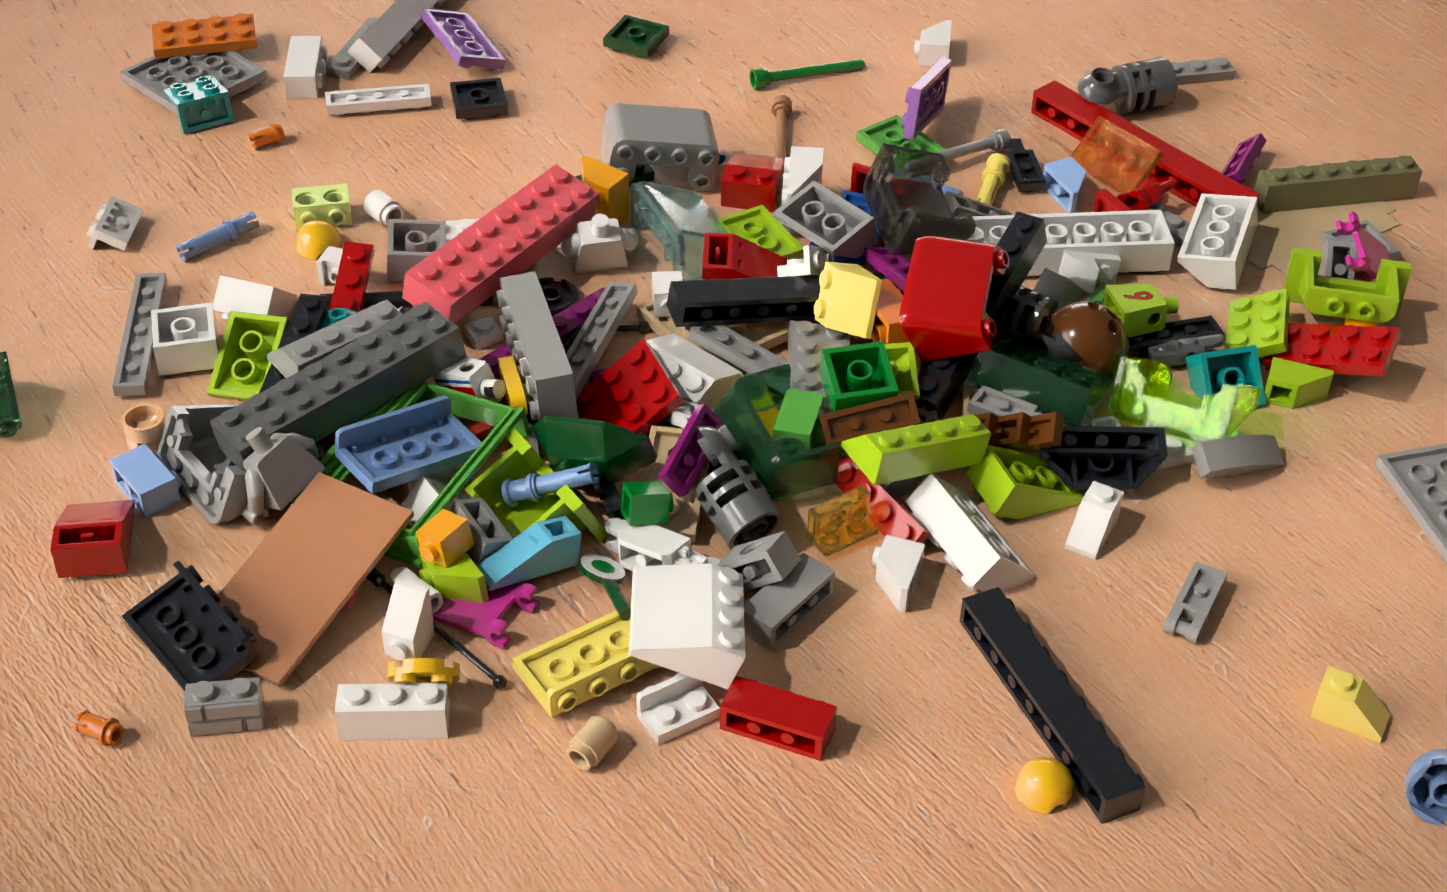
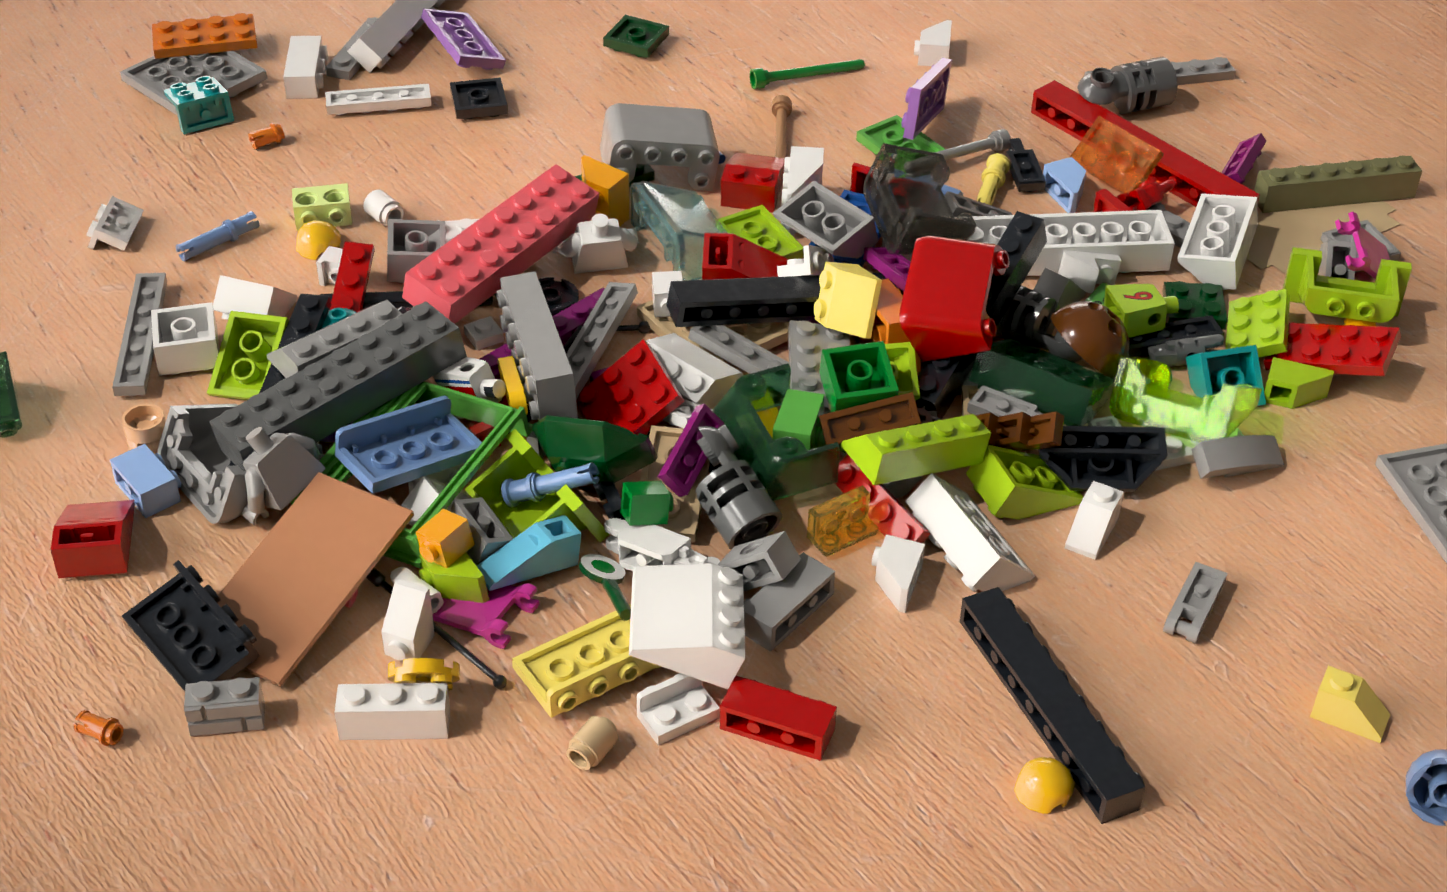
(1197, 301): none -> dark green plate

